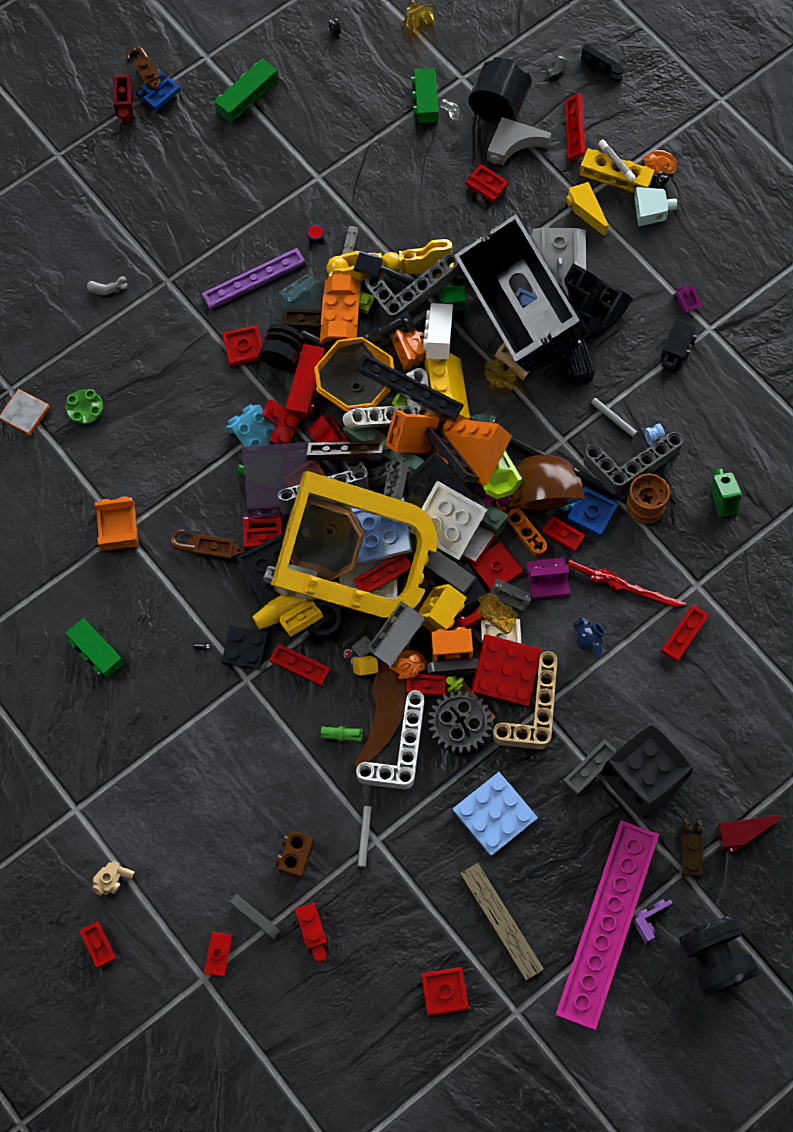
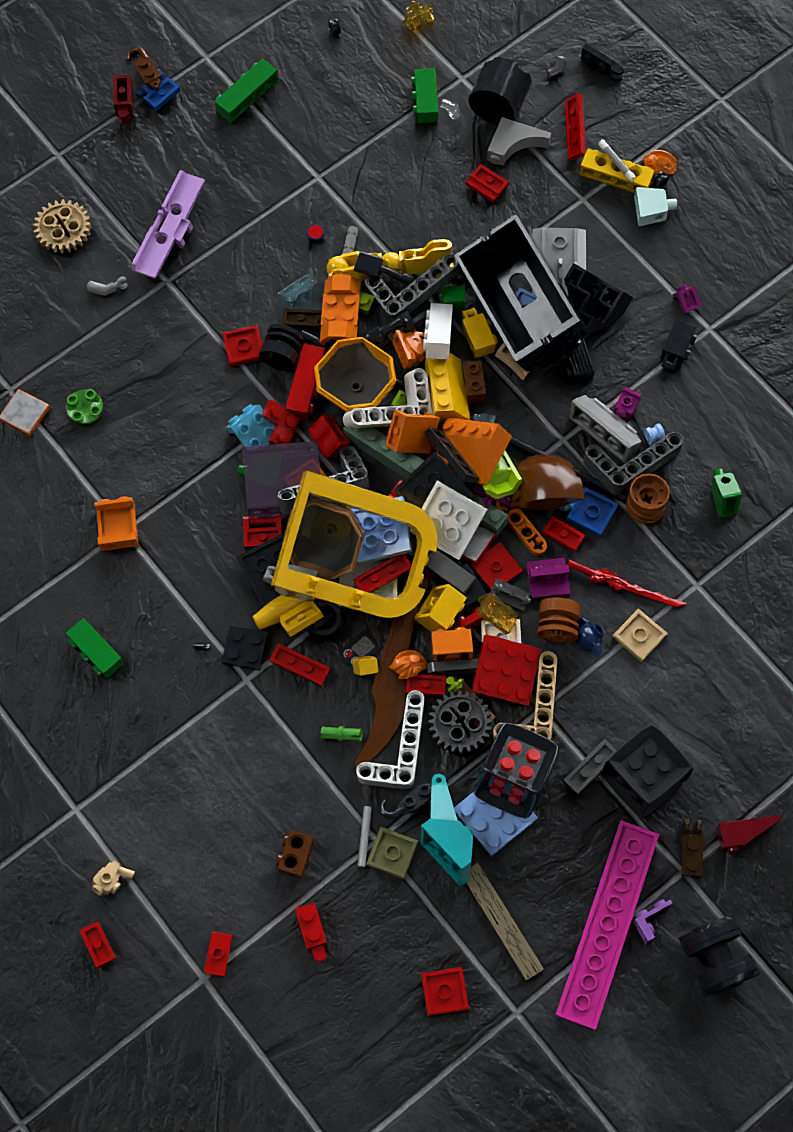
(76, 218): none -> tan gear
(153, 251): none -> lavender piece
(207, 546): reddish brown plate -> none
(253, 279): medium lavender tile -> none
(254, 916): dark grey beam -> none
(345, 450): dark brown plate -> none
(392, 474): dark grey beam -> none
(392, 853): none -> olive tile
(396, 633): dark grey brick -> none
(409, 387): black tile -> none
(443, 834): none -> teal slope
(474, 382): none -> reddish brown brick
(478, 333): none -> yellow brick
(498, 376): clear yellow hips -> none
(516, 770): none -> black piece
(558, 620): none -> dark orange wheel
(586, 206): yellow slope -> none
(604, 428): none -> light grey slope
(627, 403): none -> magenta brick
(639, 635): none -> tan tile
(685, 633): red plate -> none

